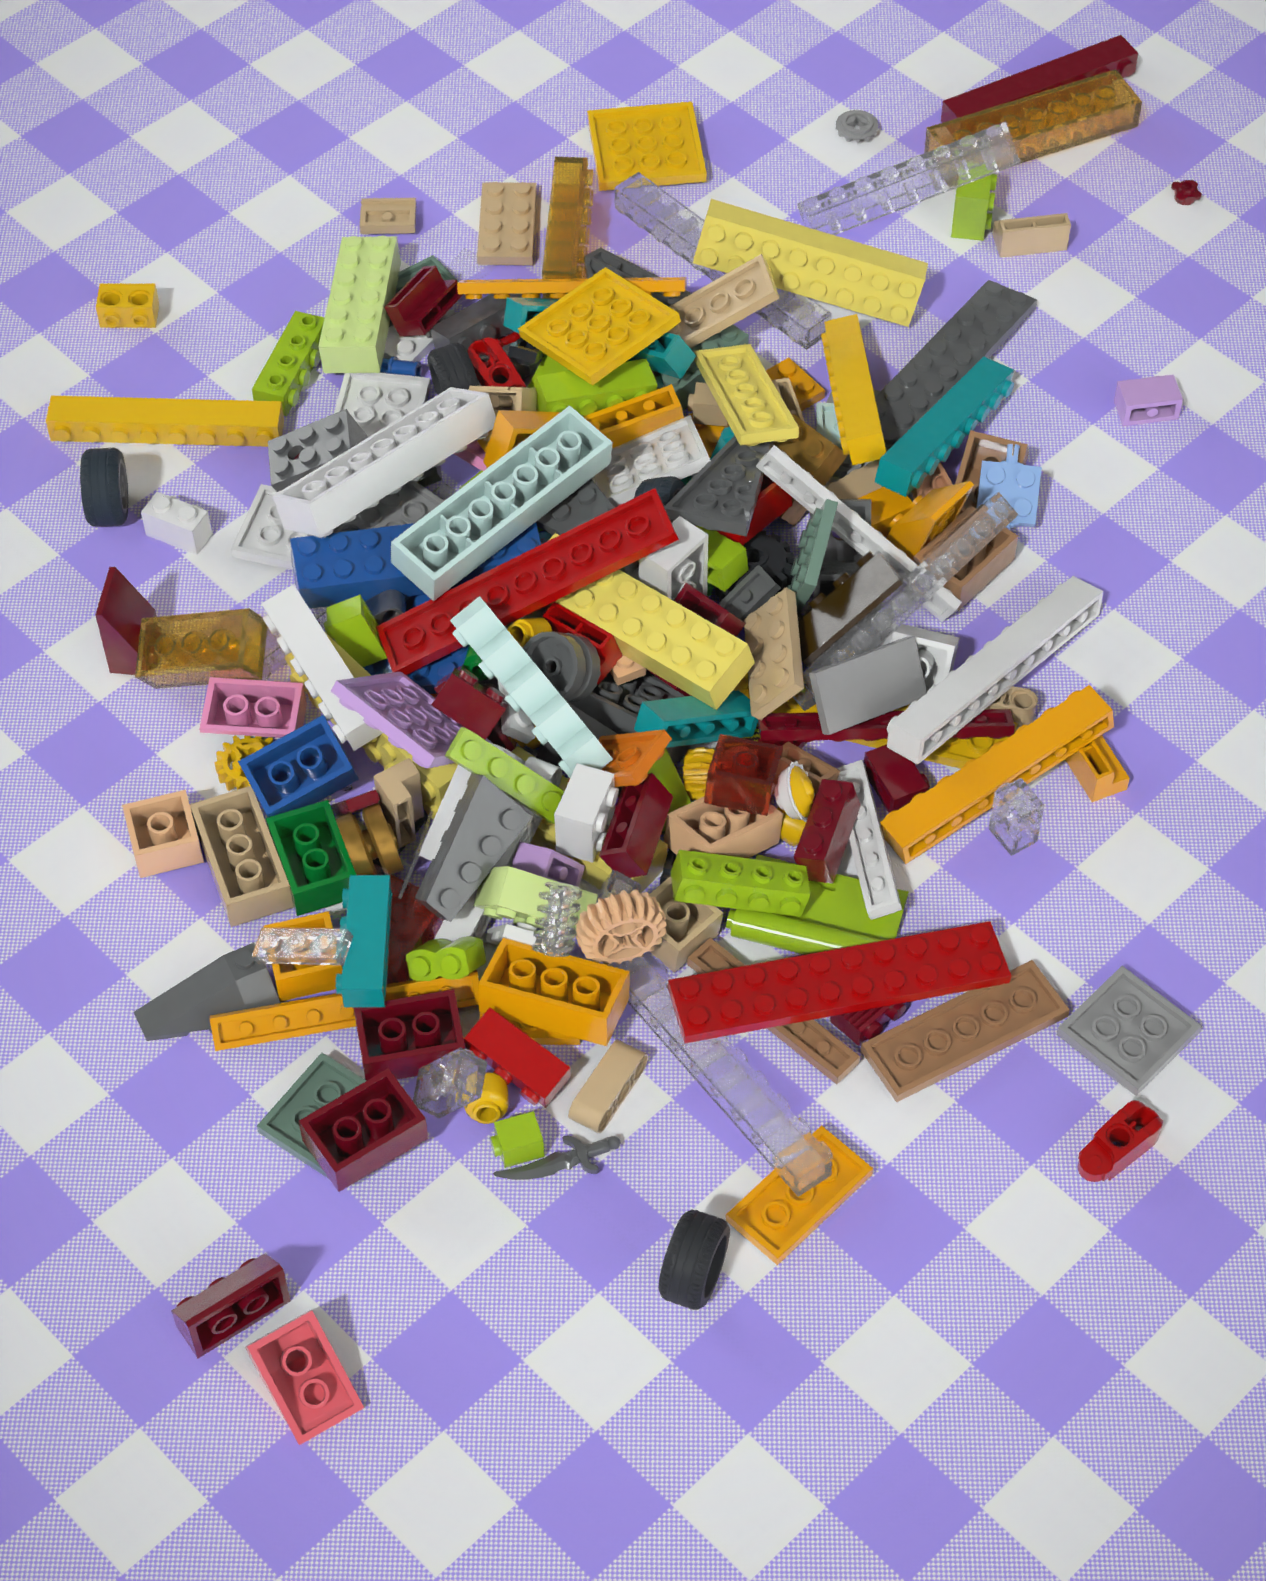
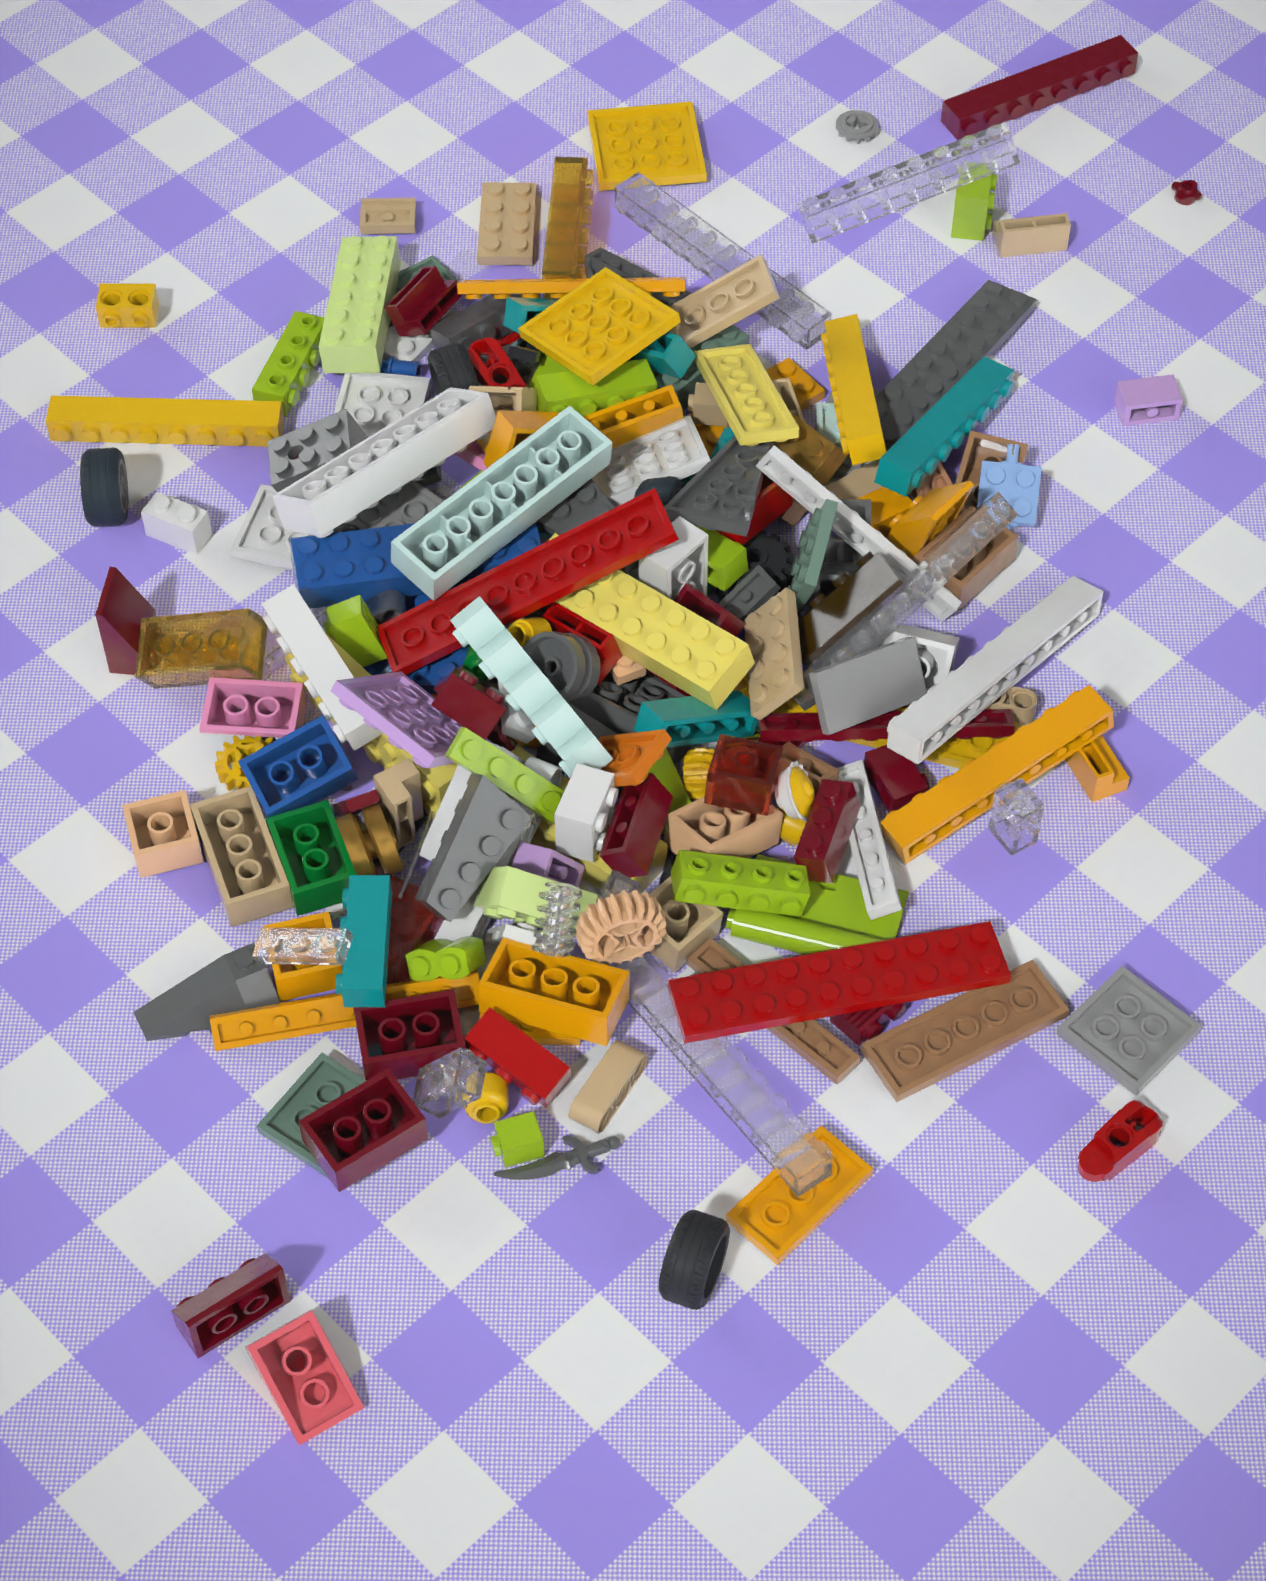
(813, 262): light yellow brick -> none
(1052, 117): clear yellow brick -> none

